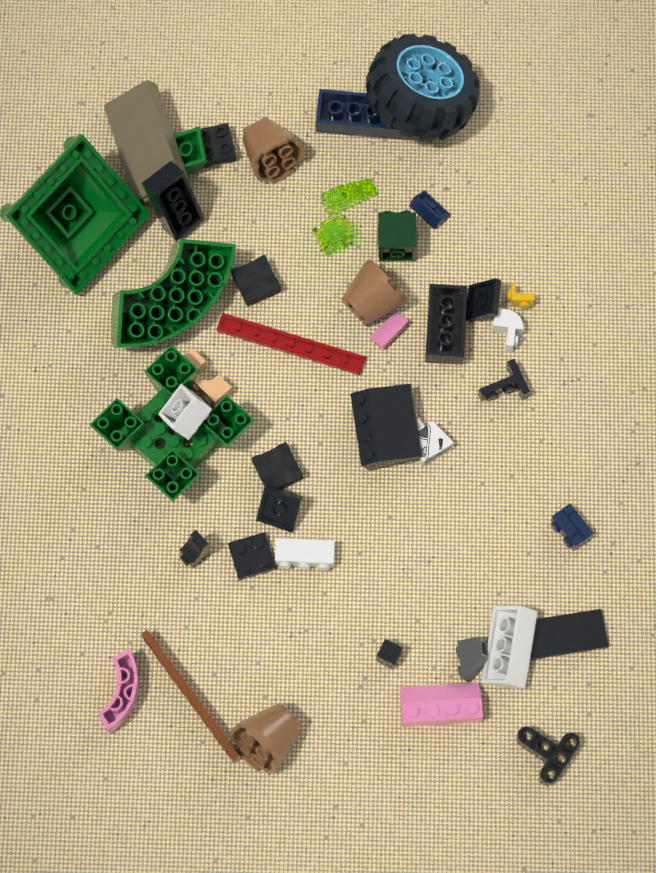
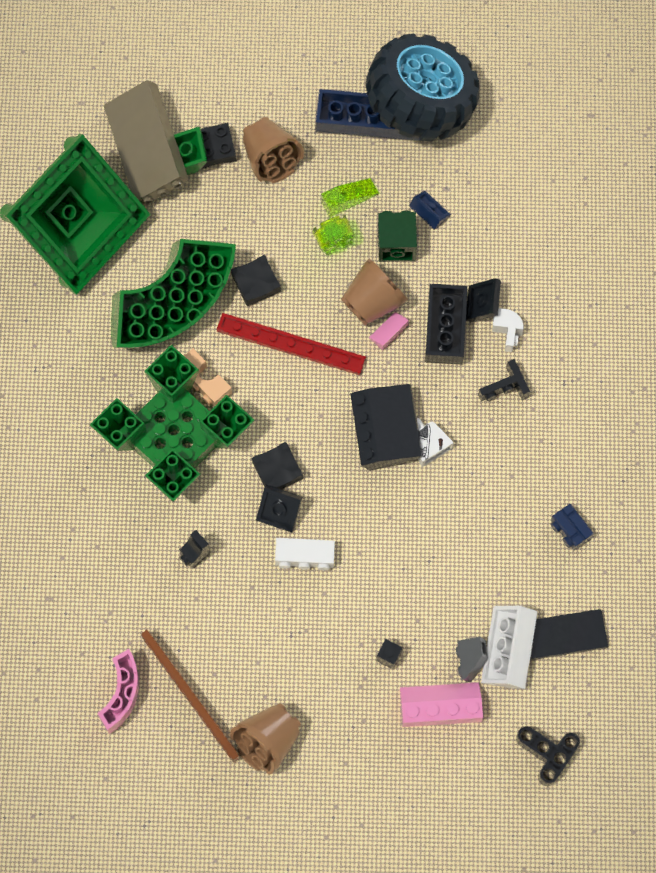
(173, 200): black brick -> none
(185, 411): white brick -> none
(251, 556): black plate -> none
(520, 300): yellow bracket -> none

